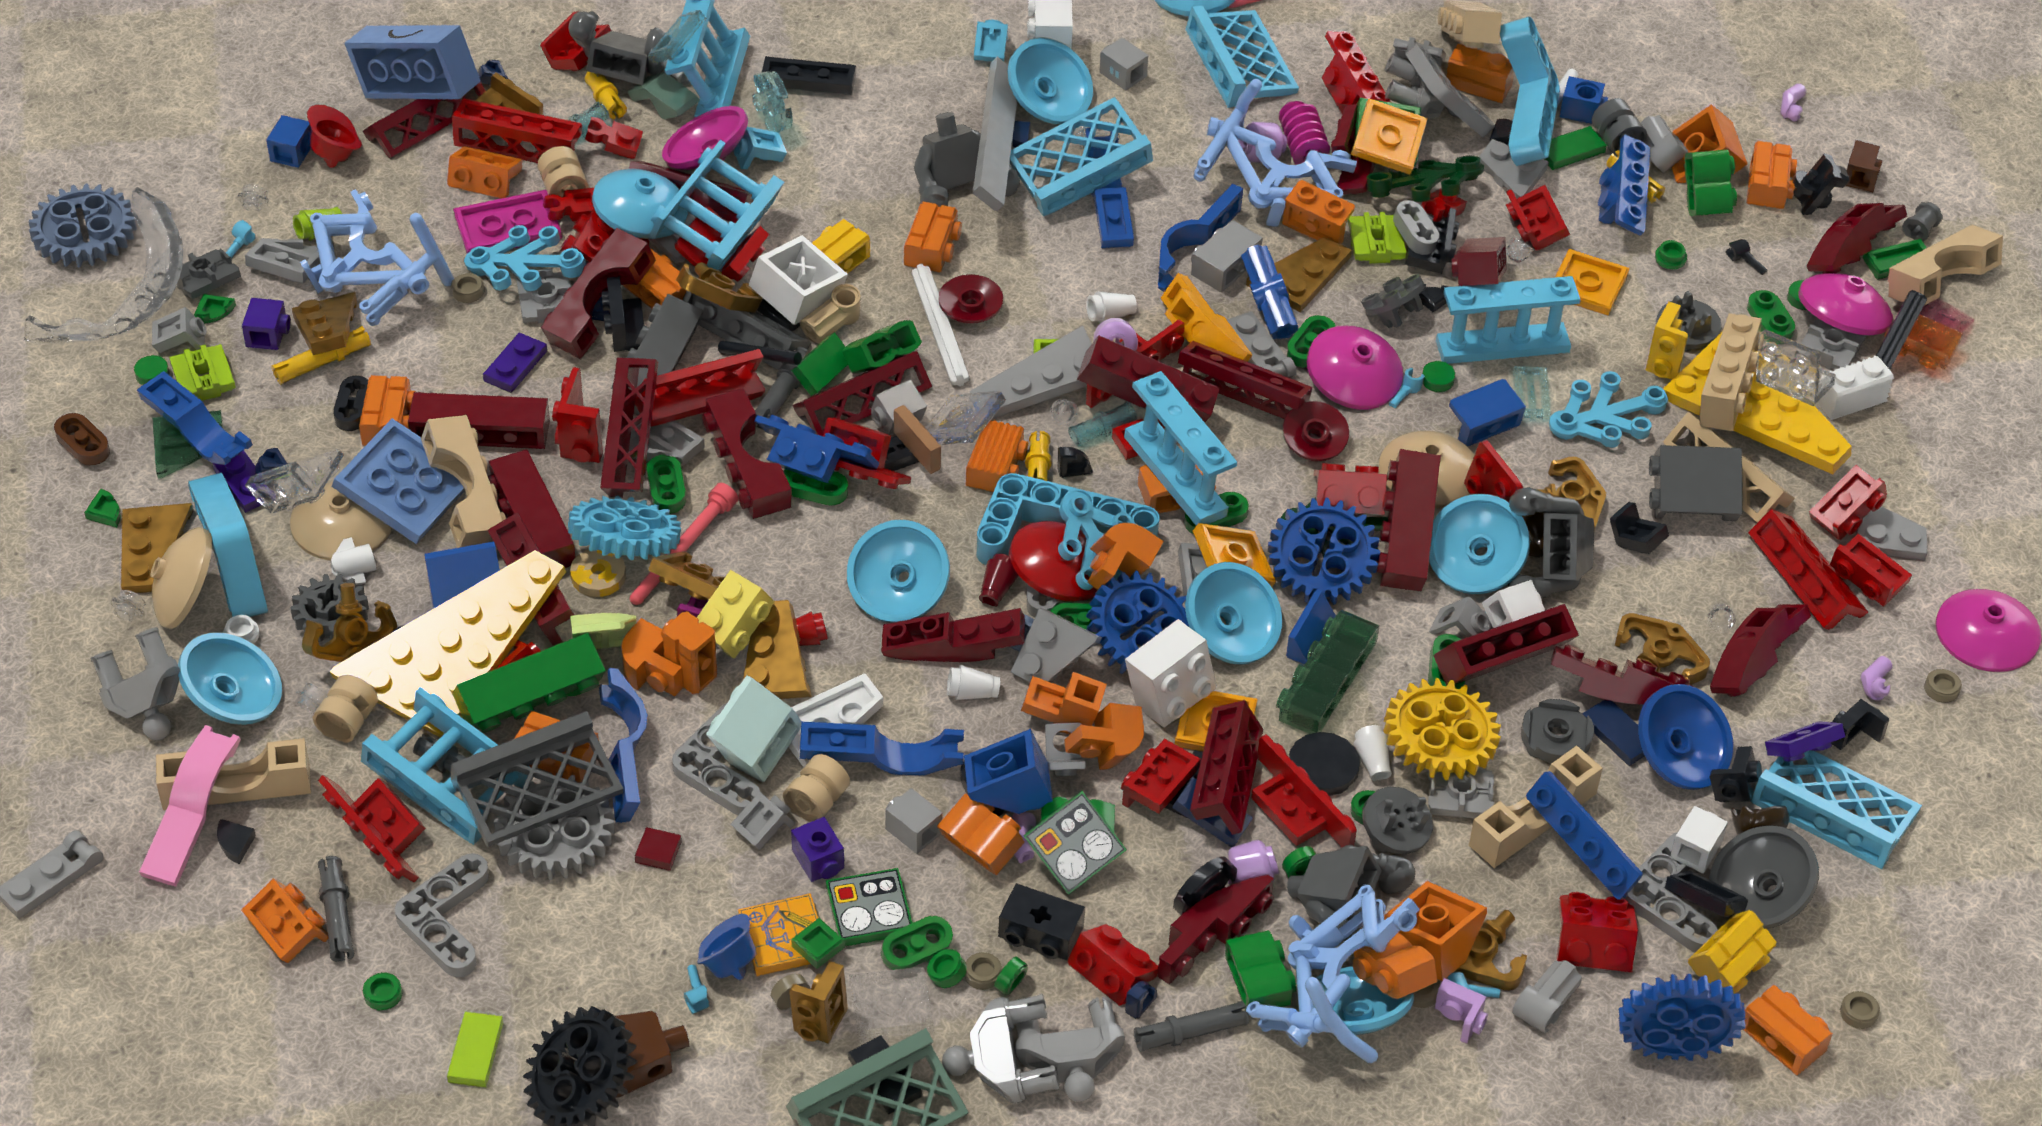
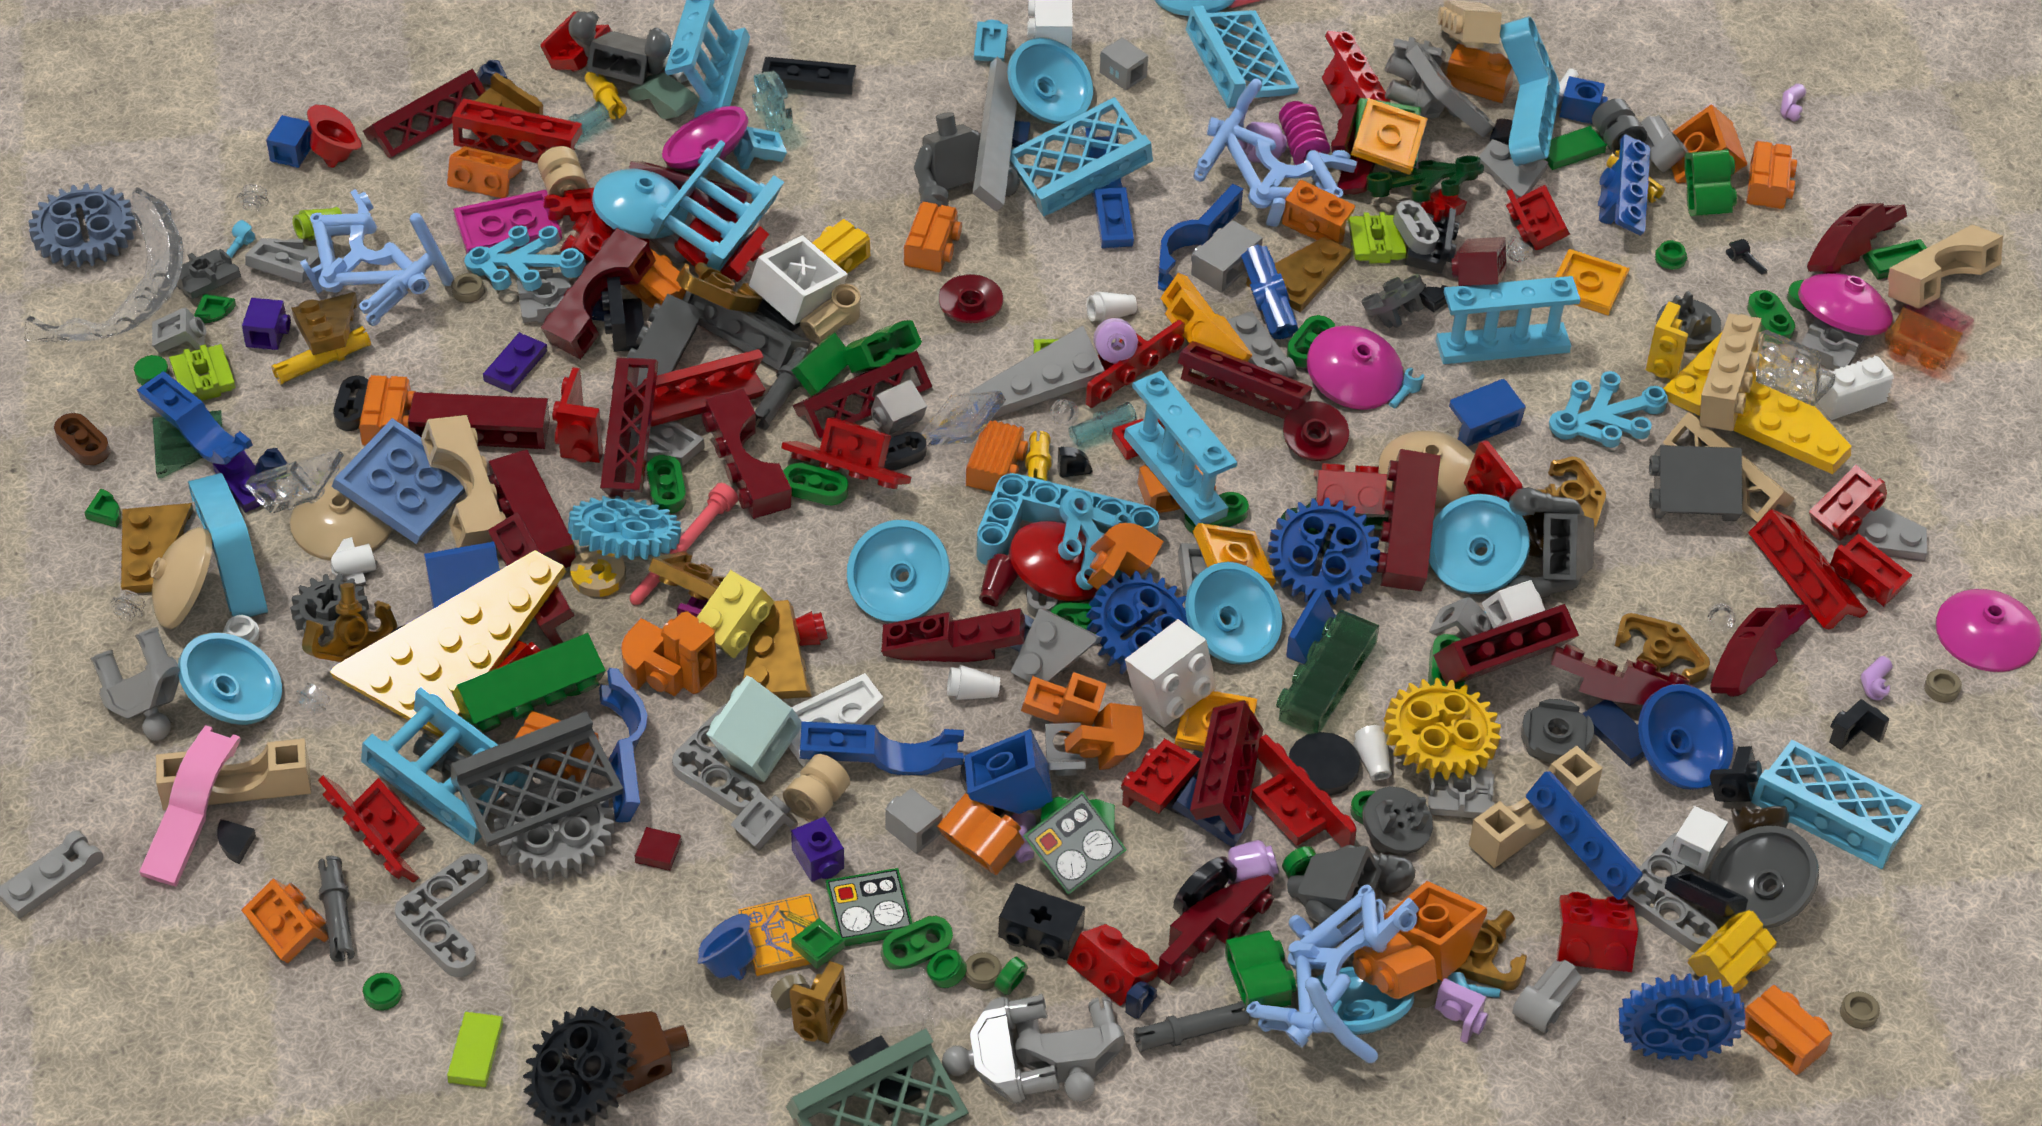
(345, 708): tan wheel -> none
(412, 62): medium blue brick -> none
(605, 629): yellowish green slope -> none
(618, 138): red plate -> none
(677, 36): clear light blue tile -> none
(697, 997): medium azure hand -> none
(769, 354): black bar -> none
(810, 454): blue bracket -> none
(917, 439): medium nougat tile -> none
(940, 326): white axle -> none
(1116, 367): dark red brick -> none
(1438, 376): green tile -> none
(1533, 413): clear light blue tile -> none
(1636, 533): black bracket -> none
(1811, 737): dark purple plate -> none
(1815, 186): black hips -> none
(1863, 166): reddish brown brick -> none
(1901, 327): black axle -> none
(1926, 216): dark grey bush -> none

